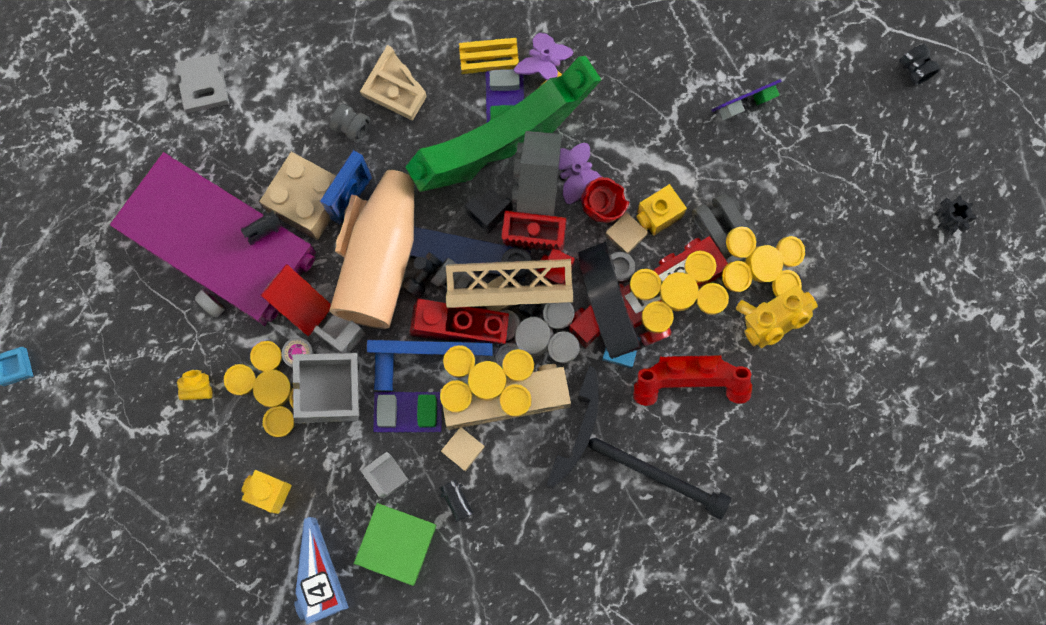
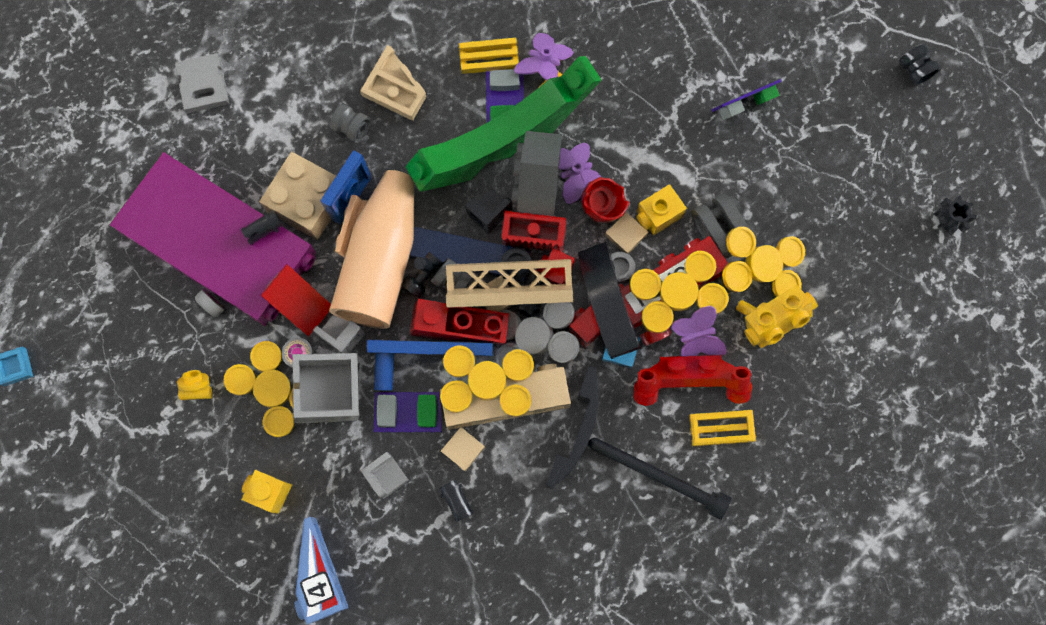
(395, 544): bright green tile -> none
(695, 430): none -> yellow tile
(697, 334): none -> medium lavender piece

